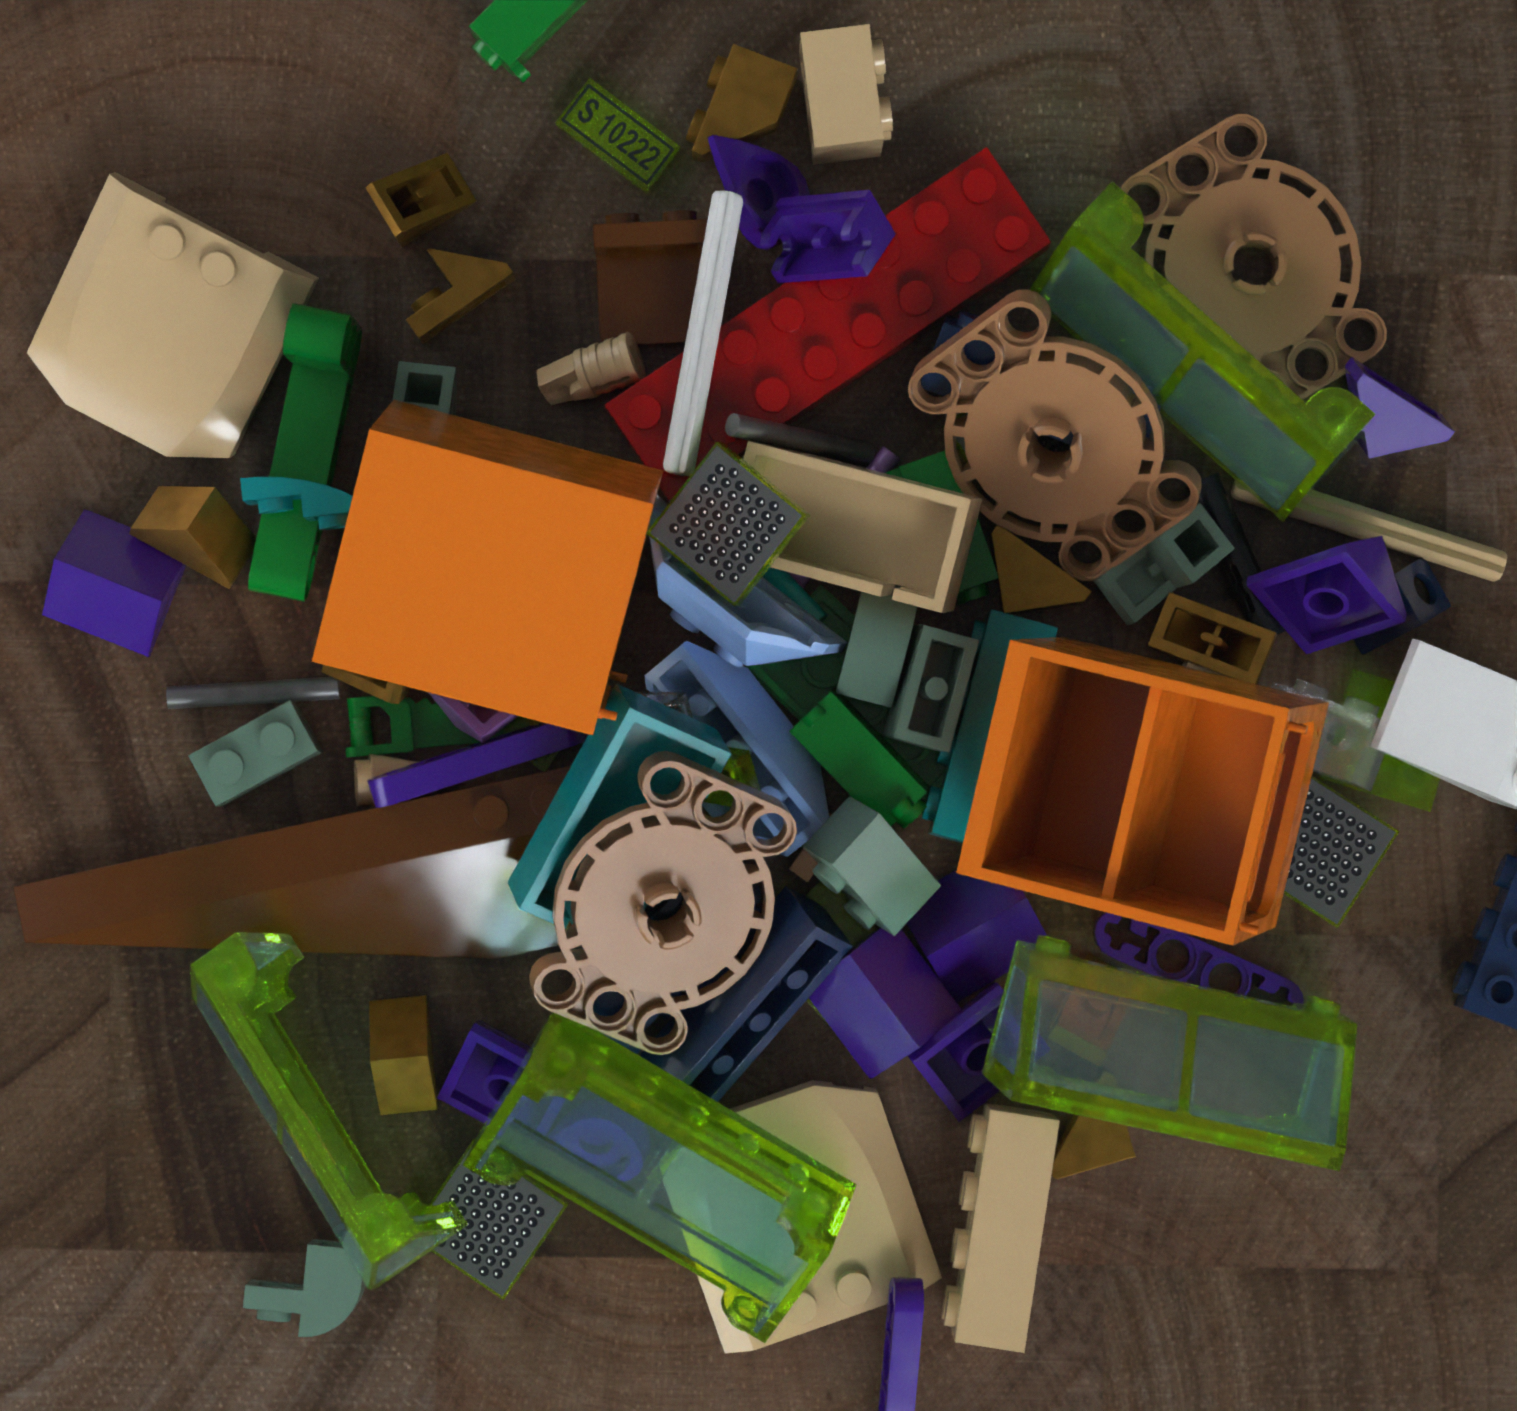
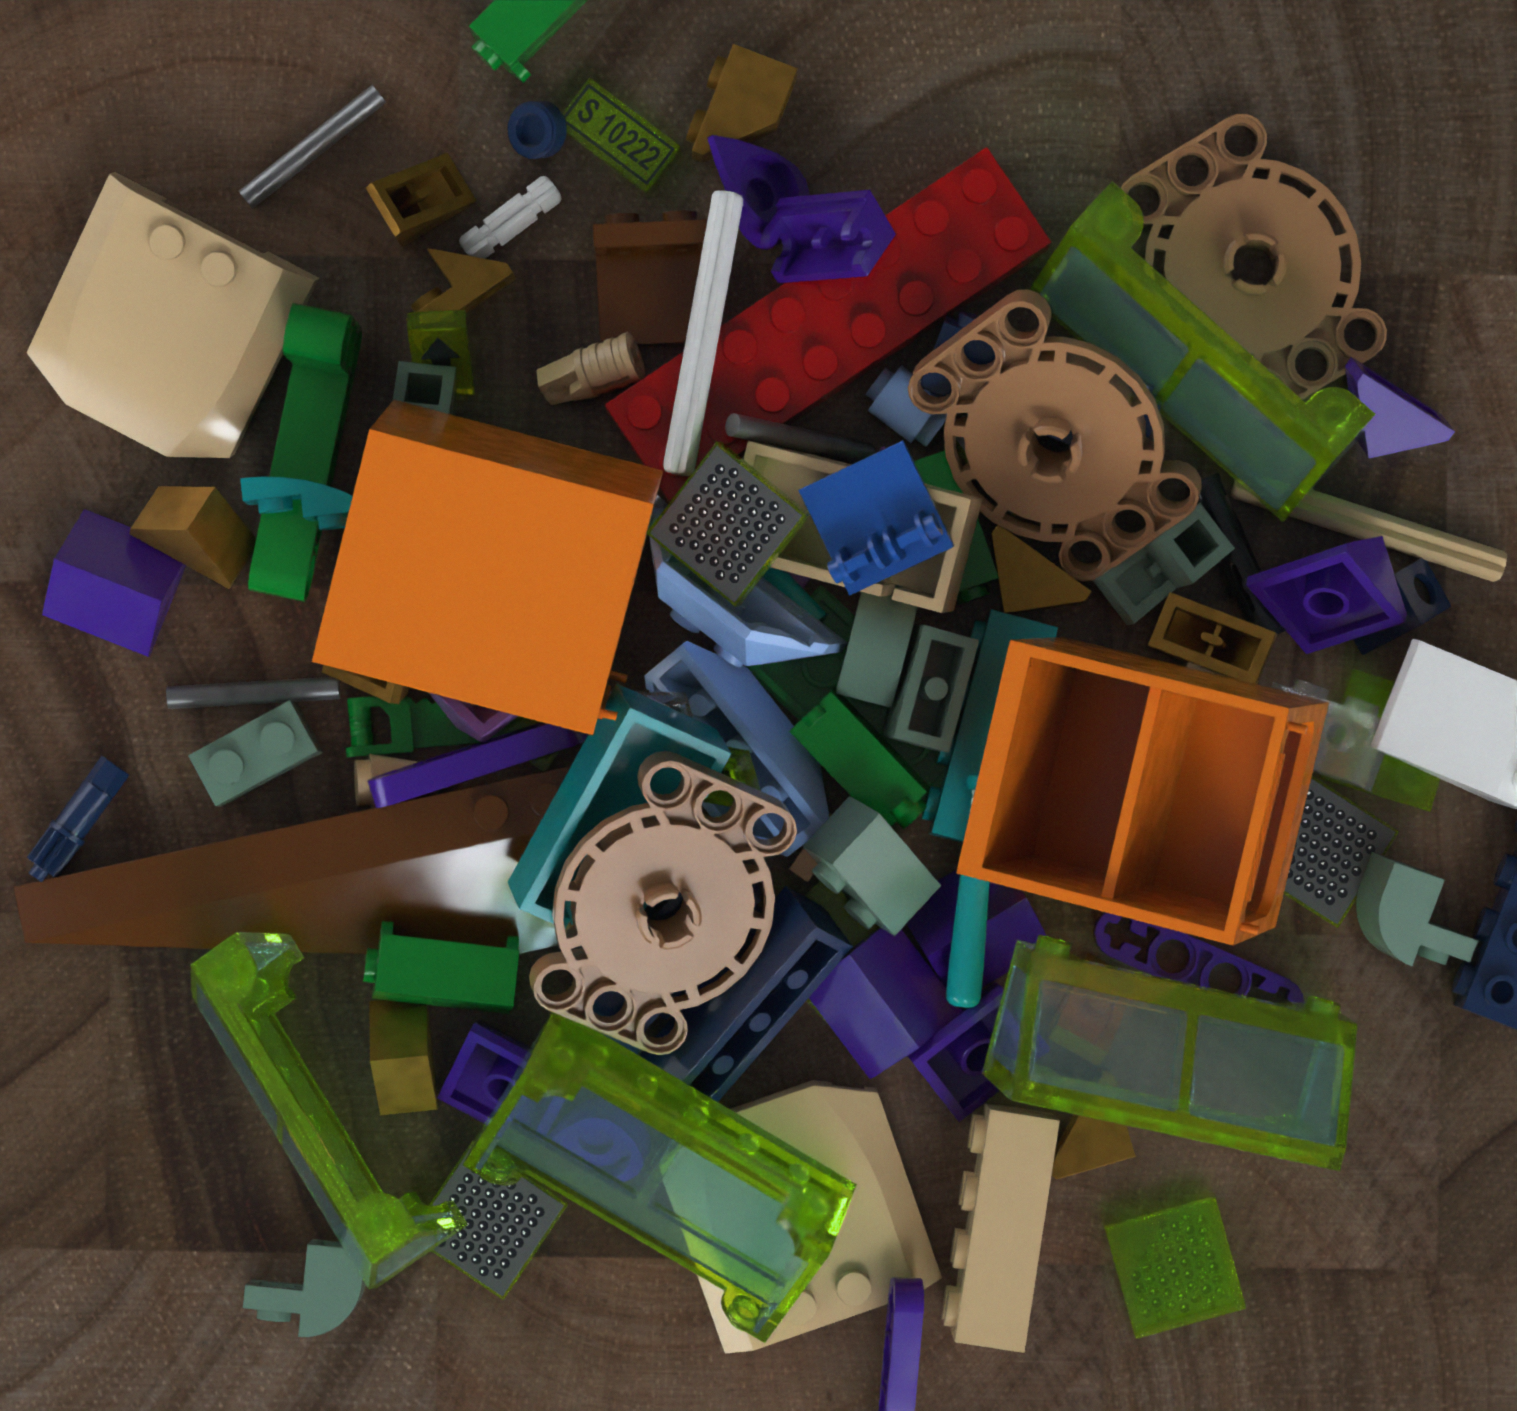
(76, 819): none -> dark blue piece
(312, 146): none -> flat silver bar
(442, 972): none -> green brick
(443, 341): none -> clear neon green tile
(511, 218): none -> white axle
(537, 129): none -> dark blue tile
(842, 93): tan brick -> none
(876, 518): none -> blue hinge
(897, 410): none -> light blue brick
(968, 937): none -> teal piece
(1175, 1267): none -> clear neon green tile
(1396, 913): none -> sand green brick

